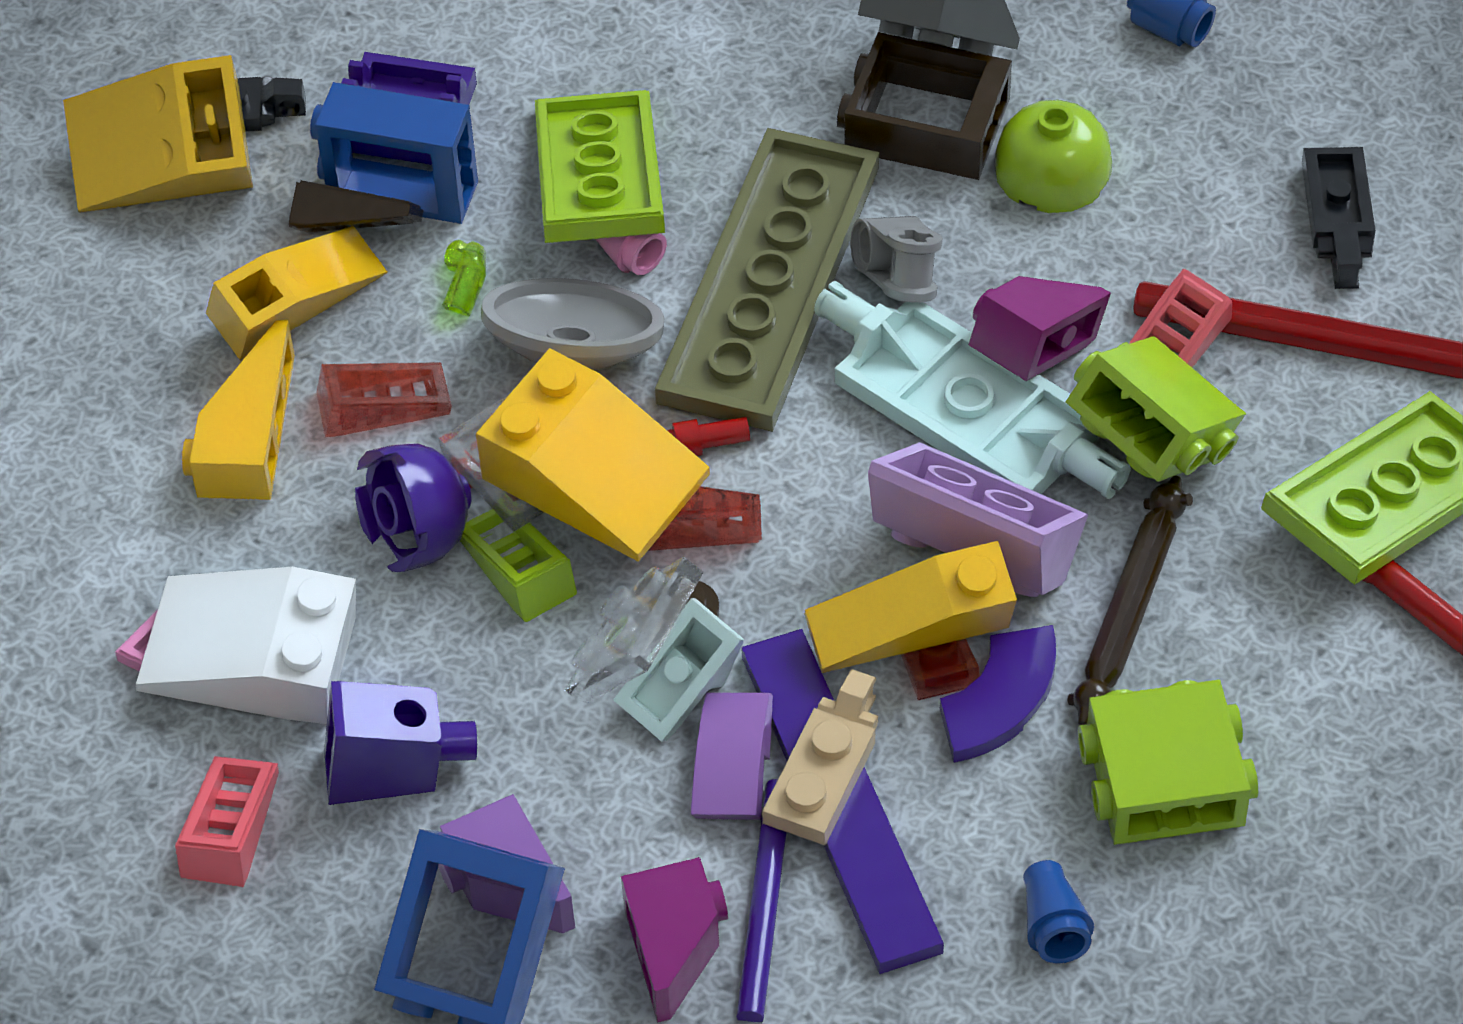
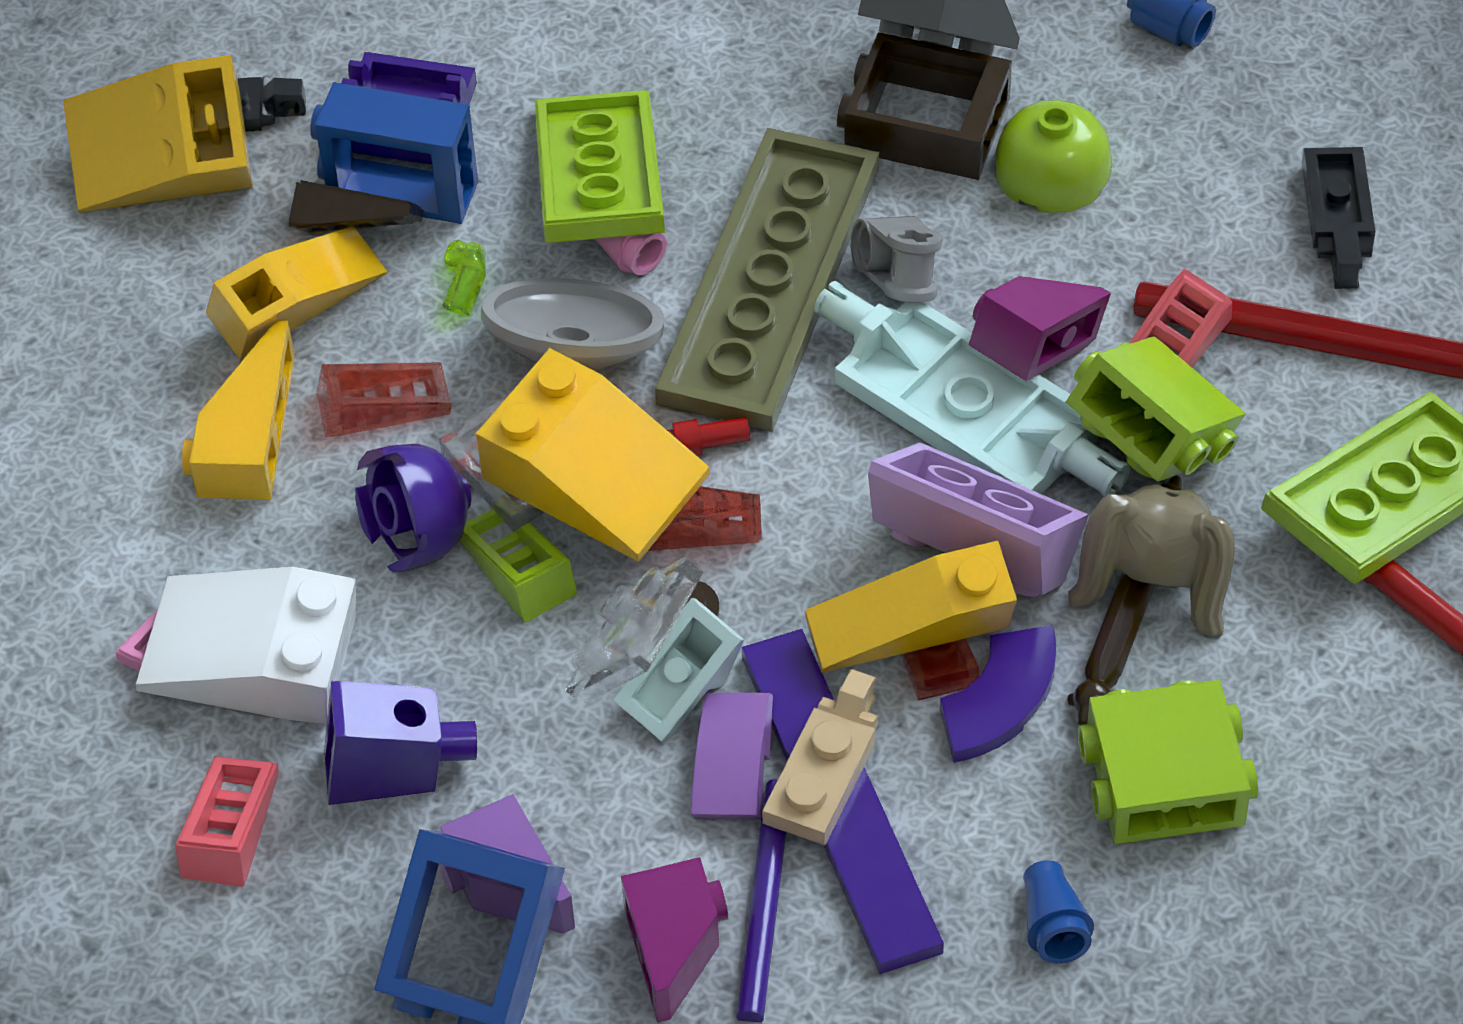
(1159, 541): none -> dark tan hair

